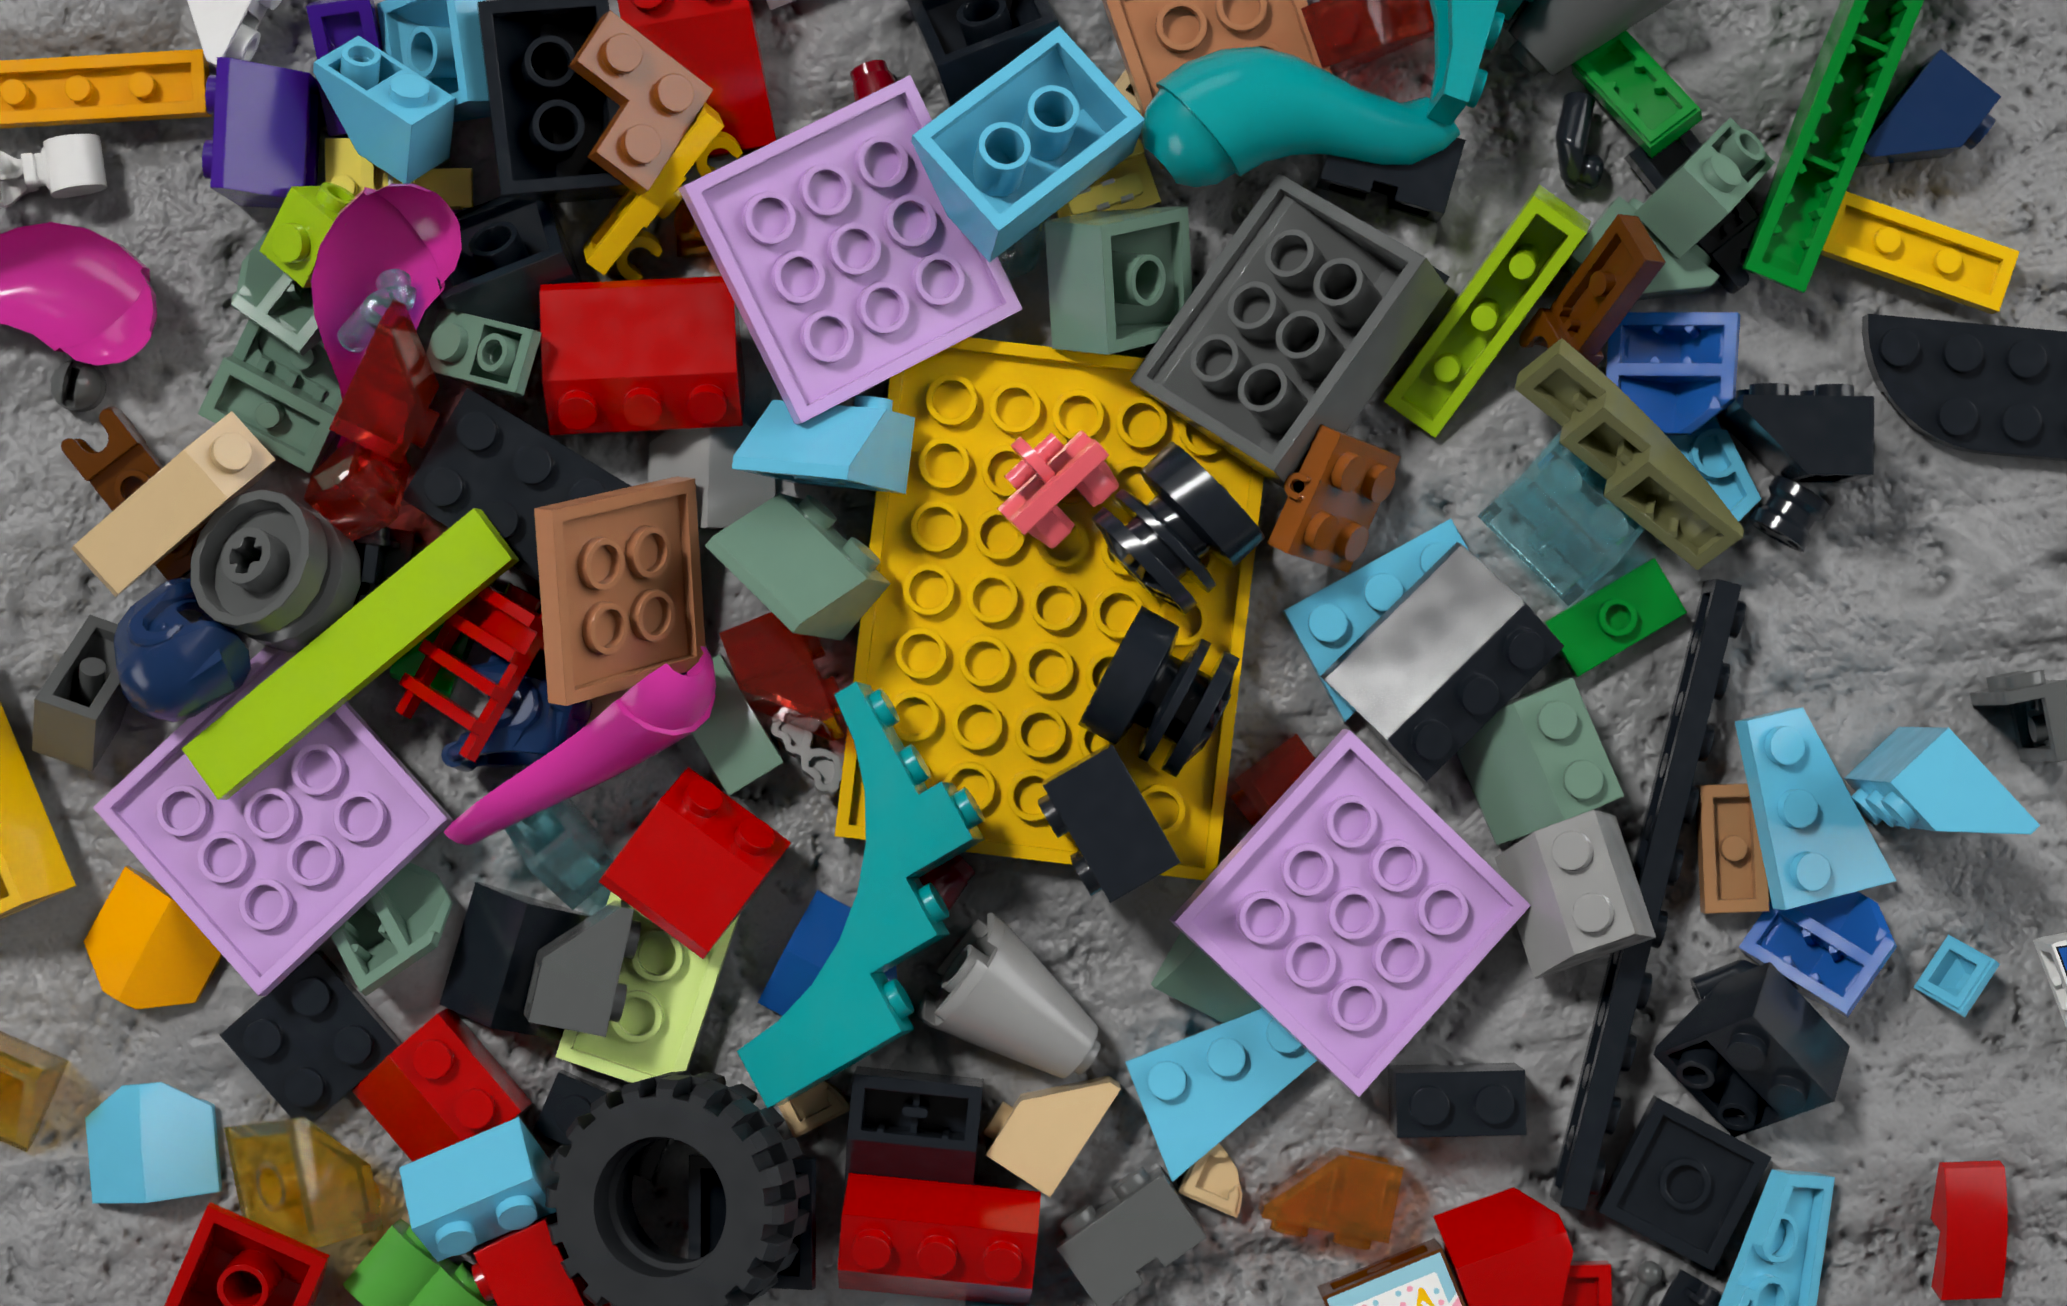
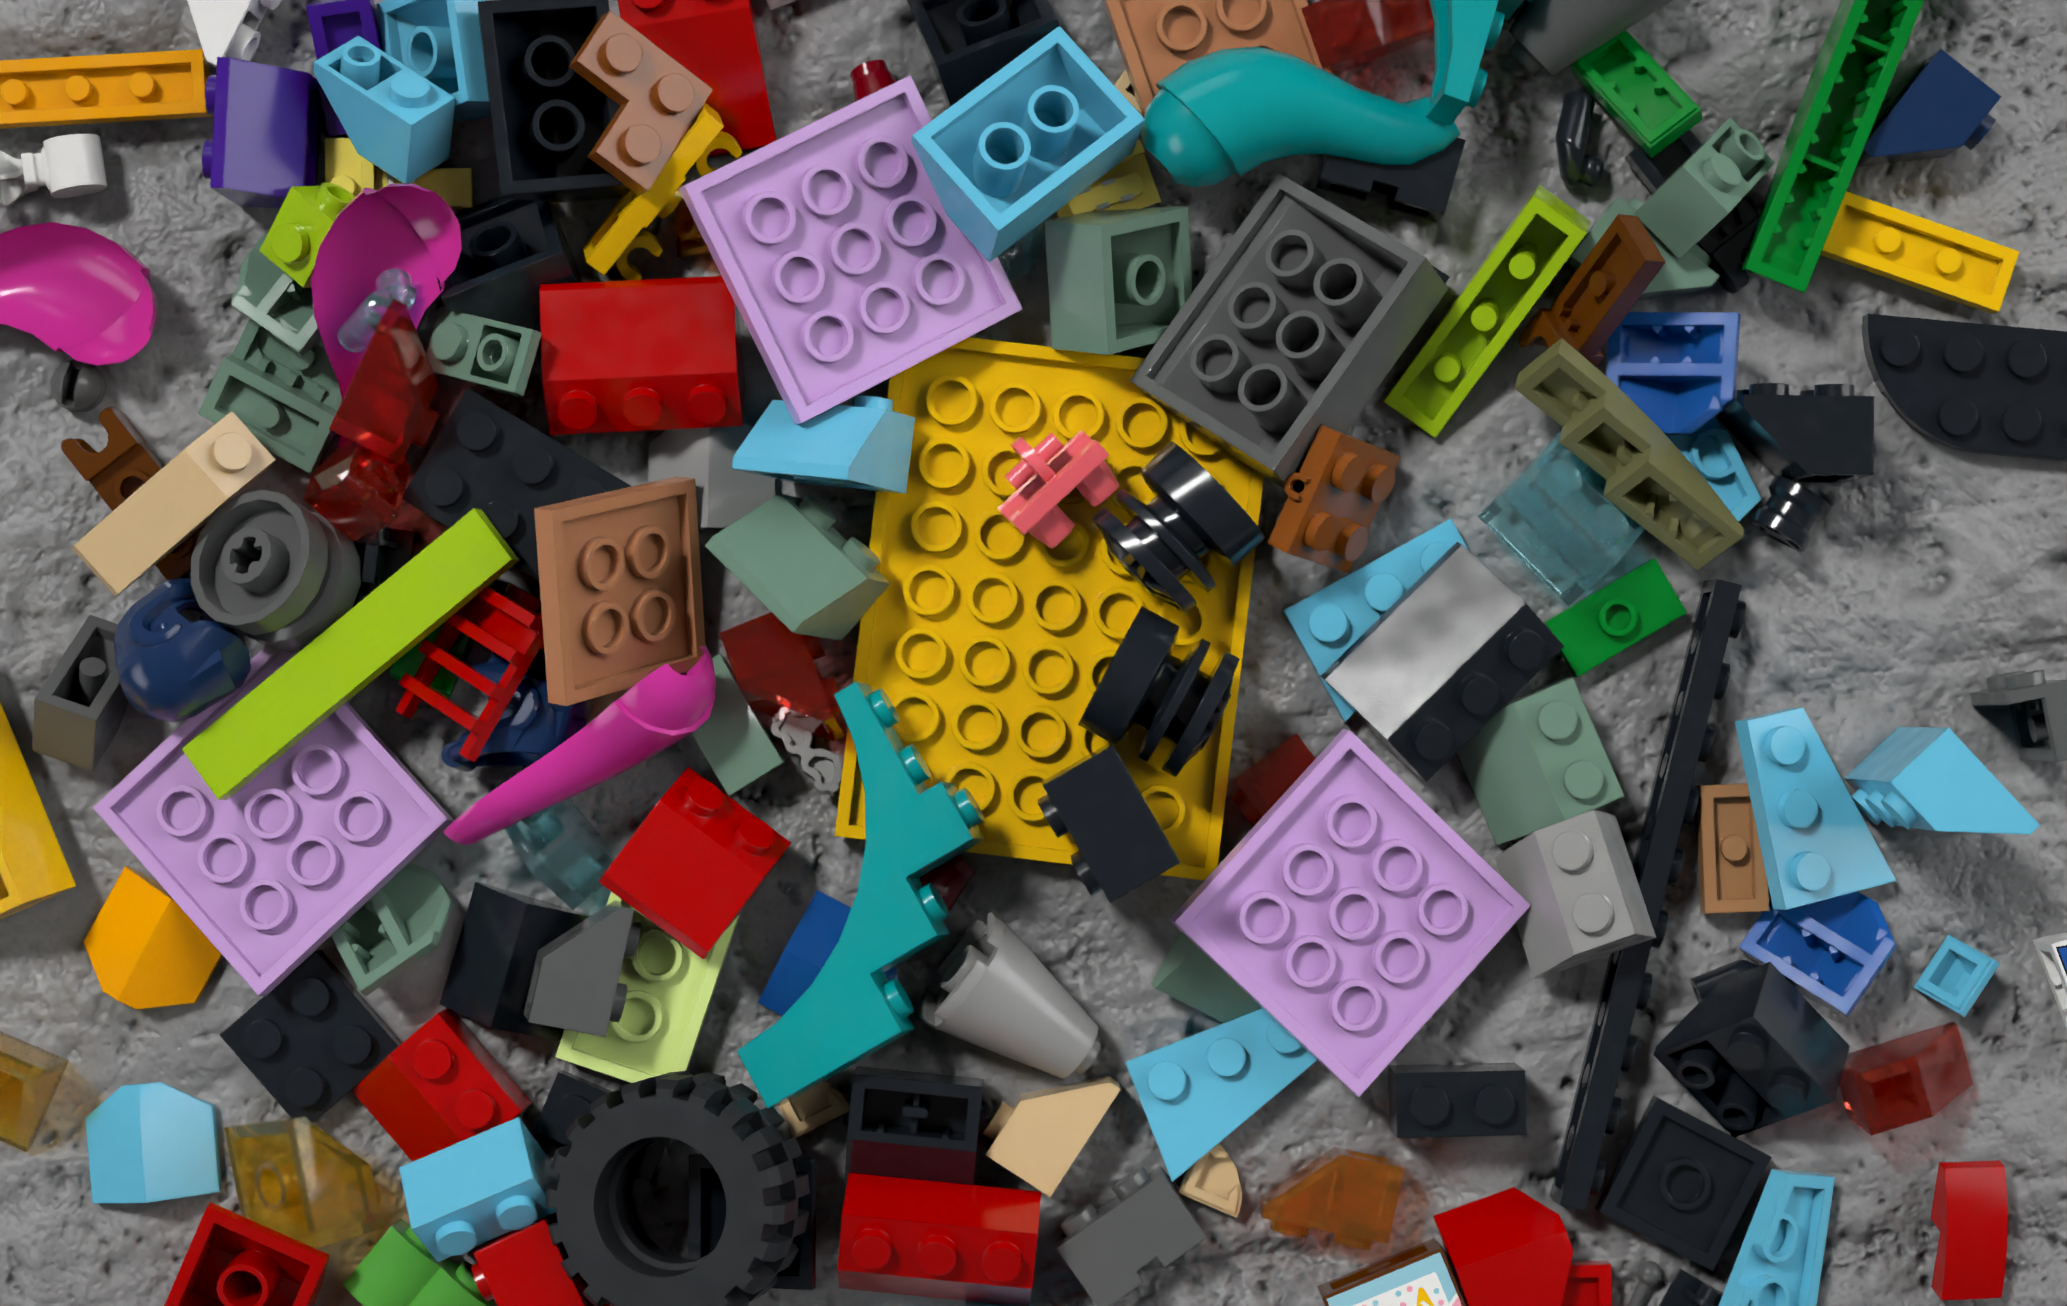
(1904, 1079): none -> clear red slope

